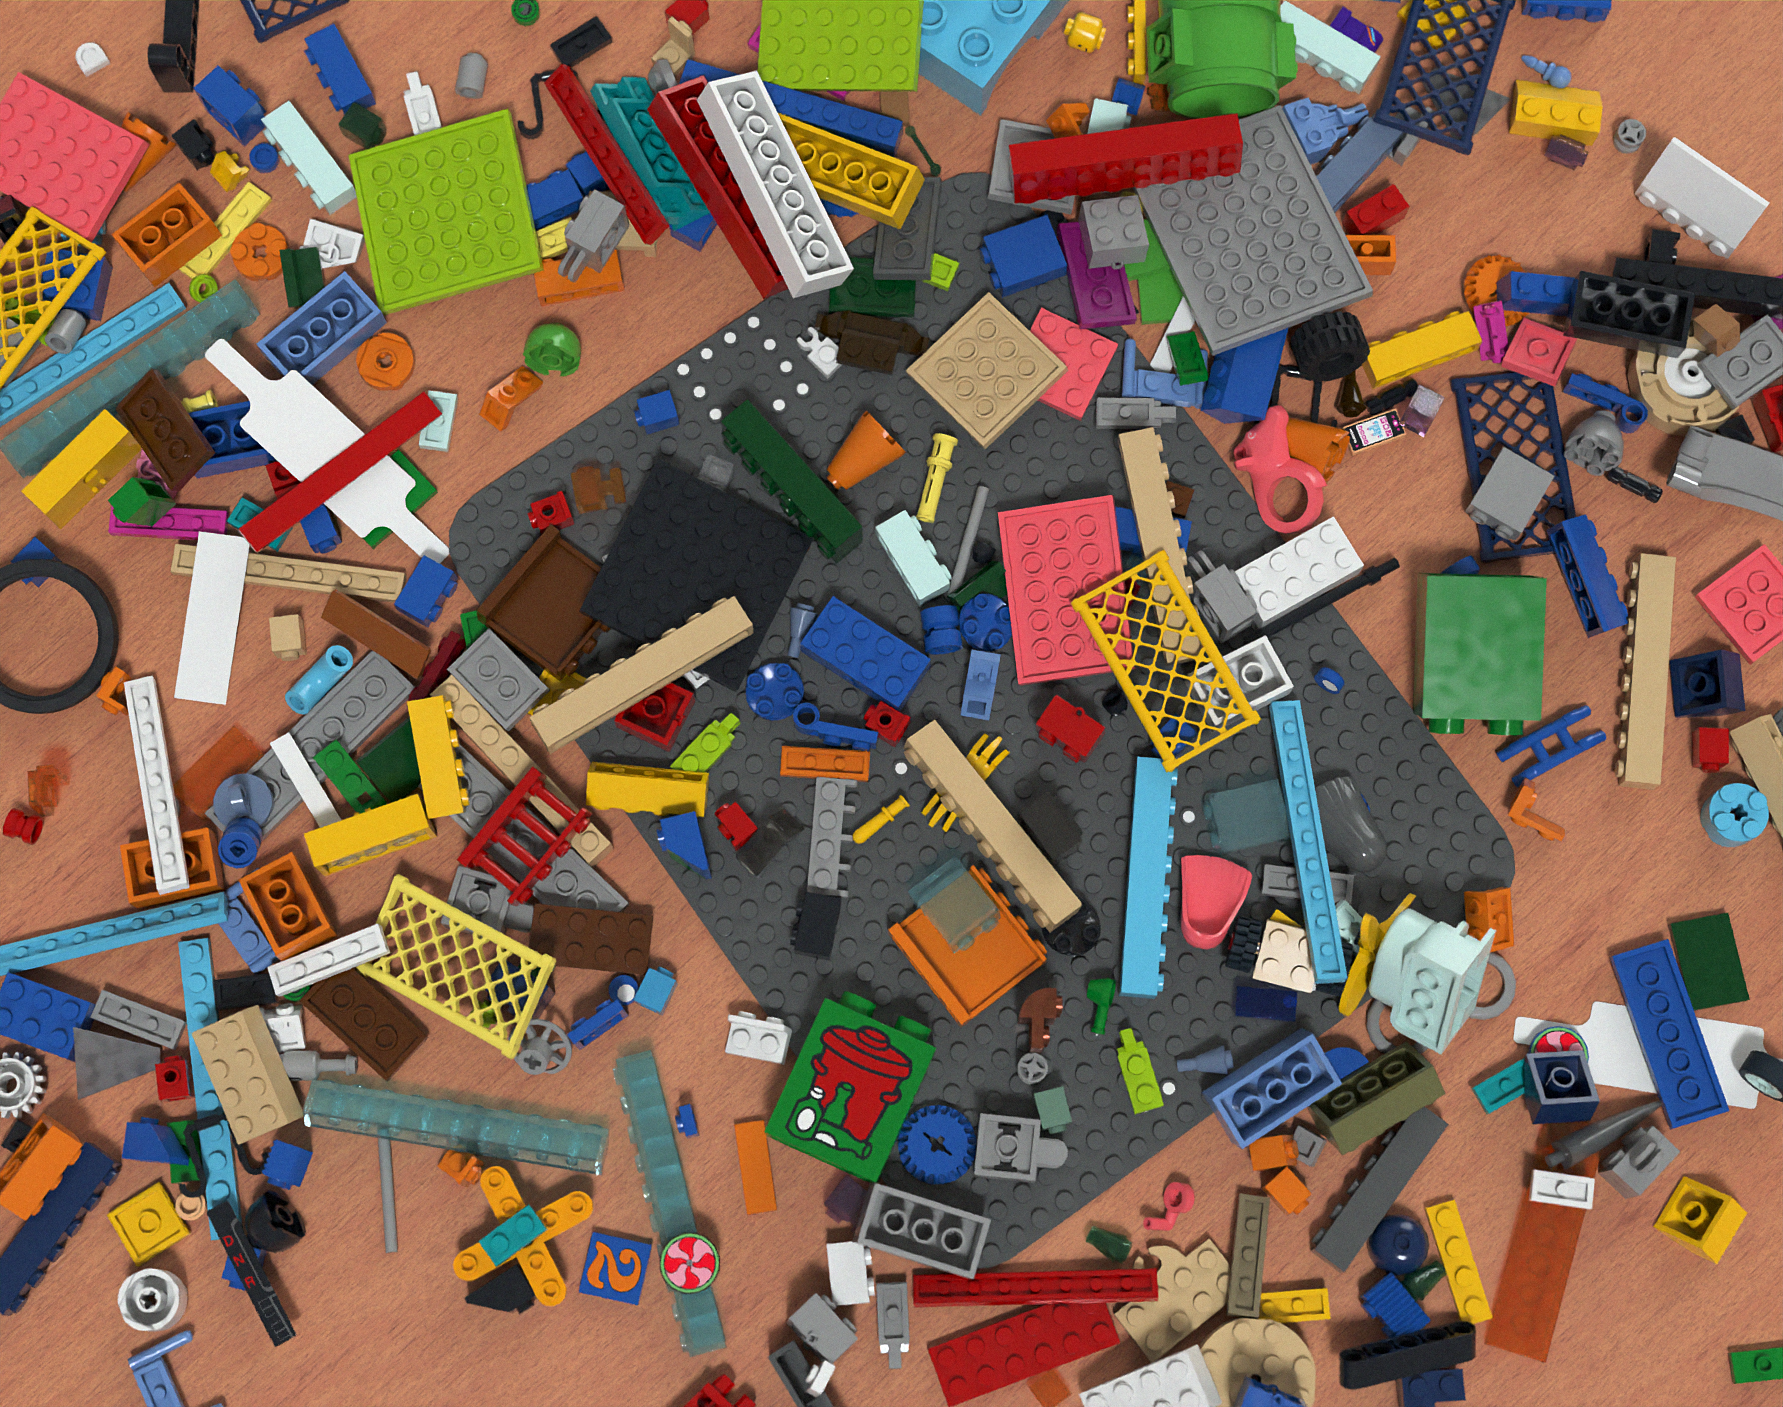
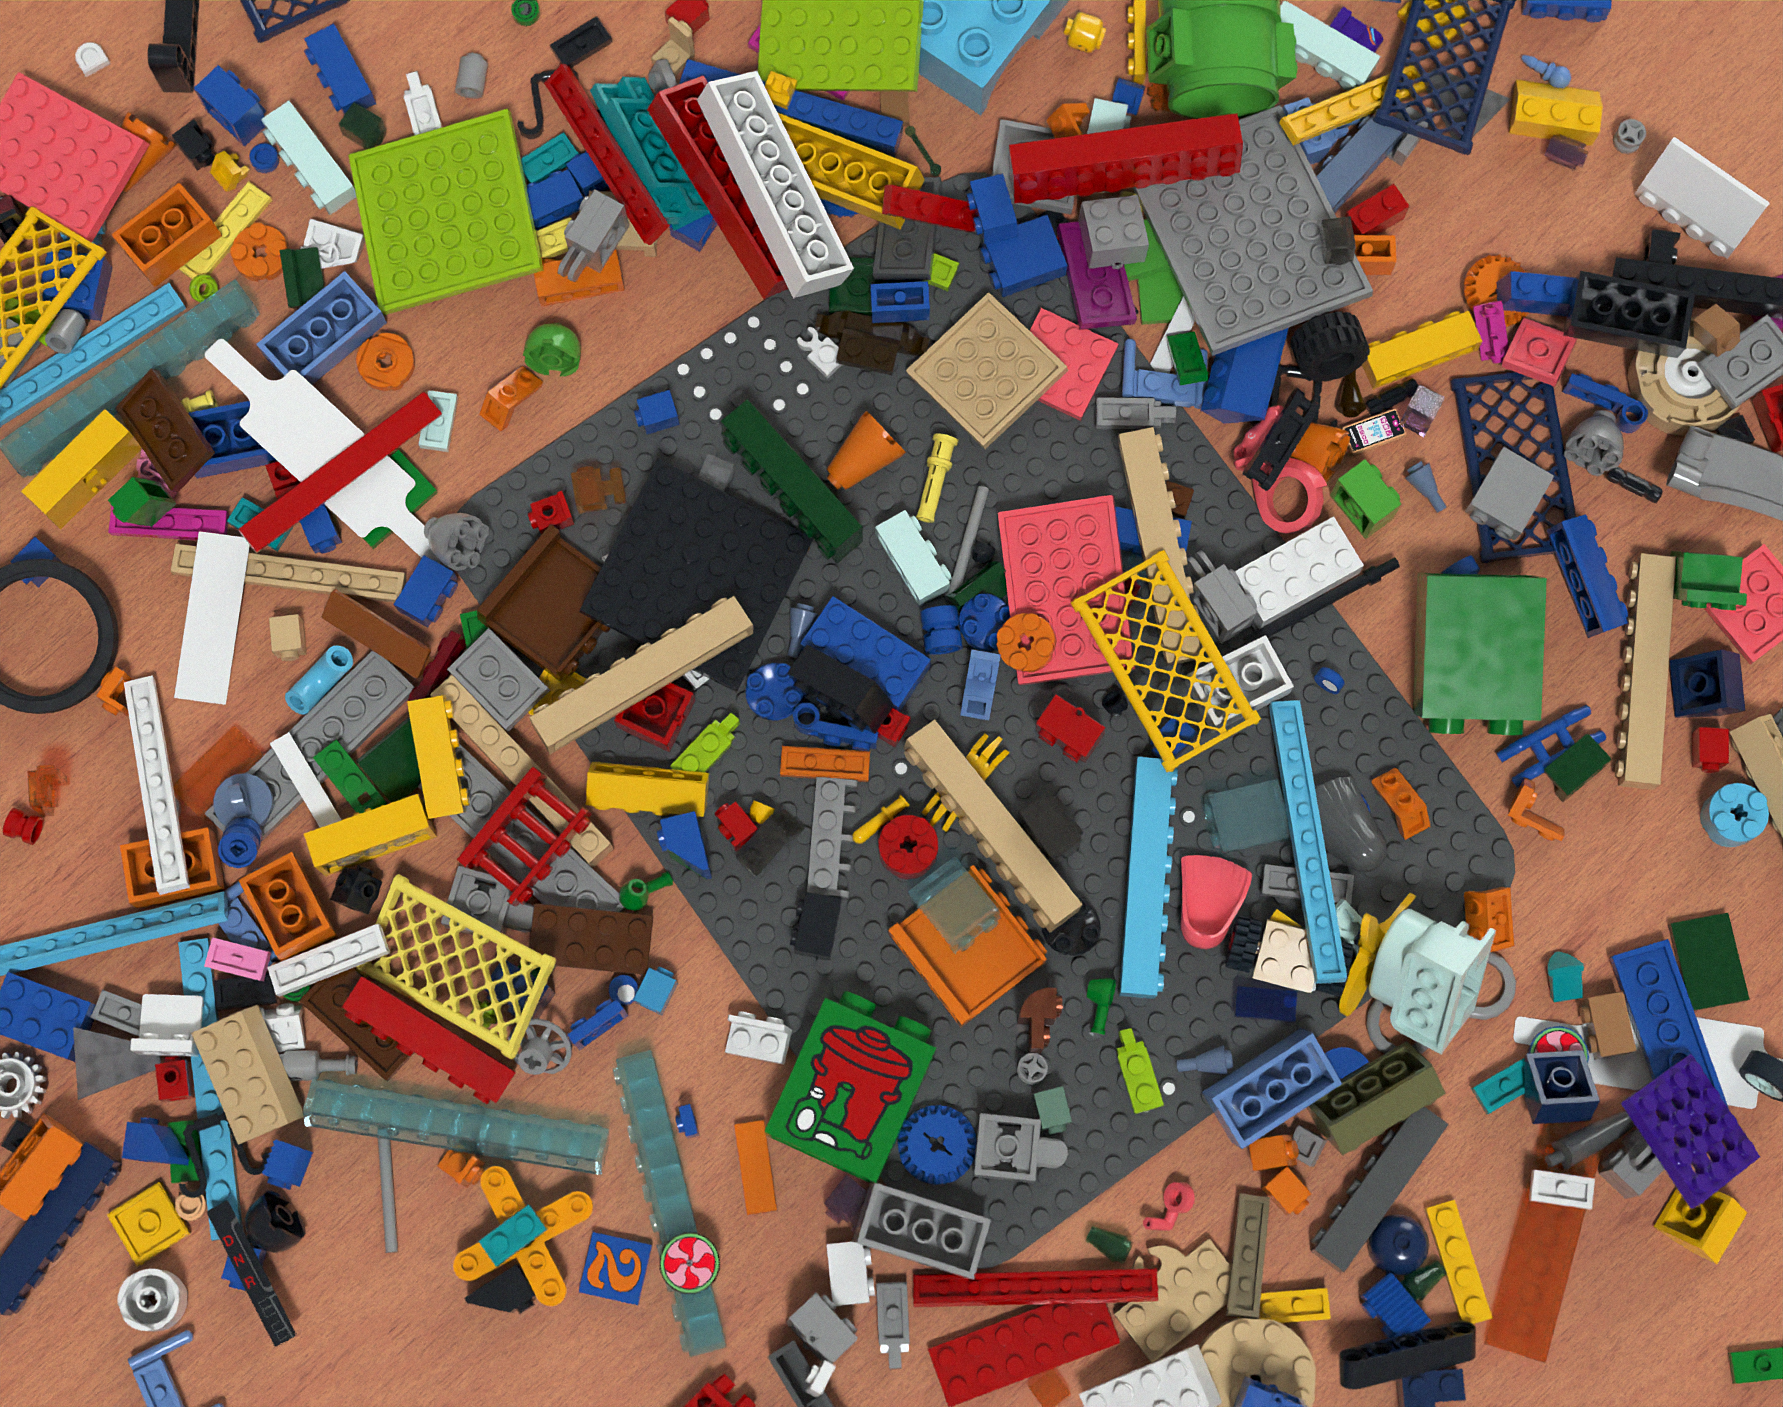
(168, 1025): none -> white bracket
(237, 959): none -> bright pink plate
(356, 889): none -> black brick
(429, 1040): none -> red brick
(456, 539): none -> light grey piece
(548, 159): none -> teal plate
(636, 901): none -> green bar
(760, 812): none -> yellow hinge
(780, 89): none -> yellow tile
(840, 690): none -> black brick
(900, 302): none -> blue brick
(917, 832): none -> red brick
(928, 208): none -> red plate
(993, 209): none -> blue brick
(1042, 647): none -> orange plate
(1282, 439): none -> black plate
(1337, 240): none -> clear smoke brick
(1343, 108): none -> yellow tile
(1366, 498): none -> bright green brick
(1404, 802): none -> orange bracket
(1423, 480): none -> sand blue cone
(1565, 977): none -> teal tile
(1577, 766): none -> dark green panel
(1607, 1025): none -> medium nougat brick
(1691, 1147): none -> dark purple piece
(1708, 579): none -> green bracket

